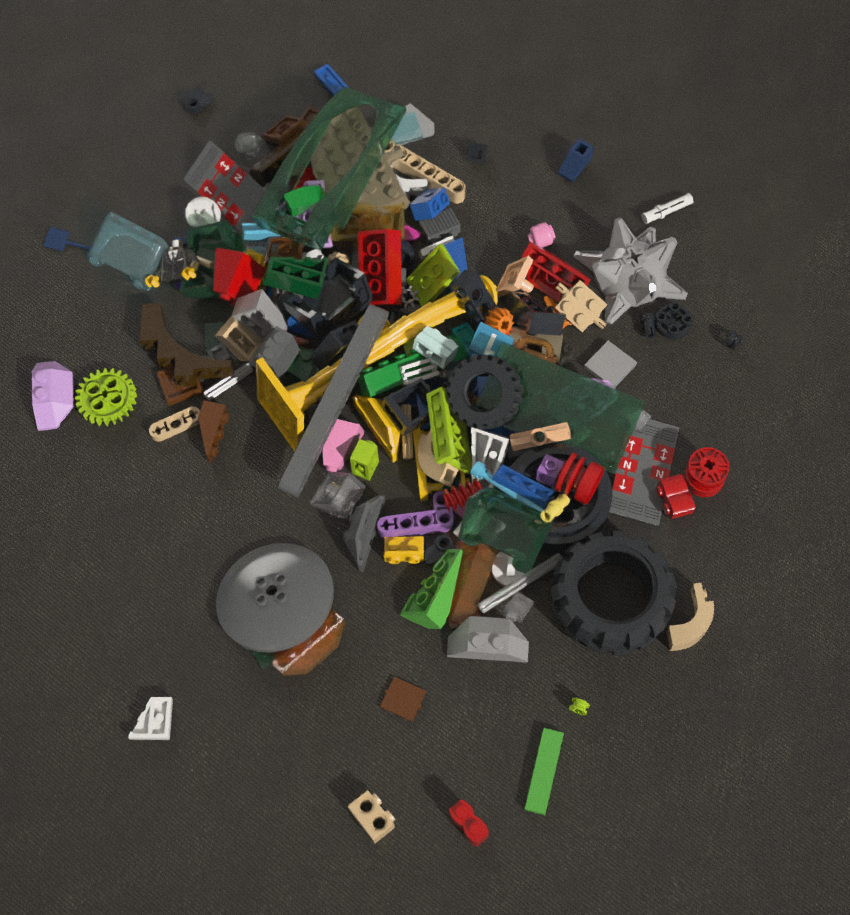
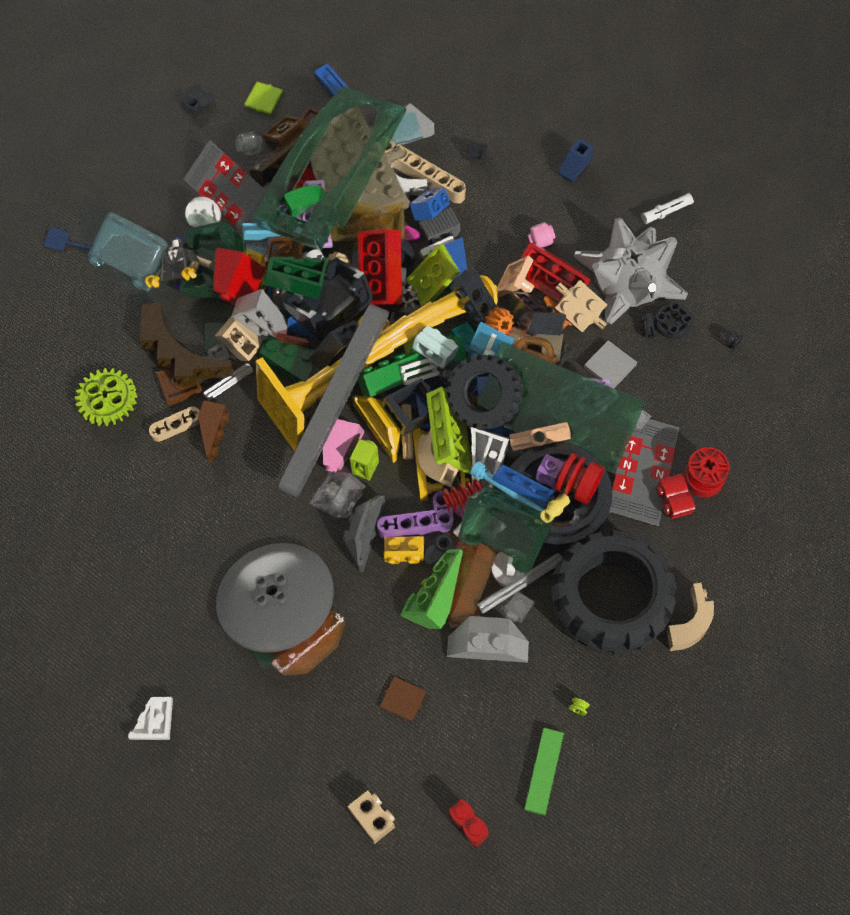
(51, 394): lavender wedge -> none
(263, 97): none -> lime piece
(277, 350): dark grey slope -> none

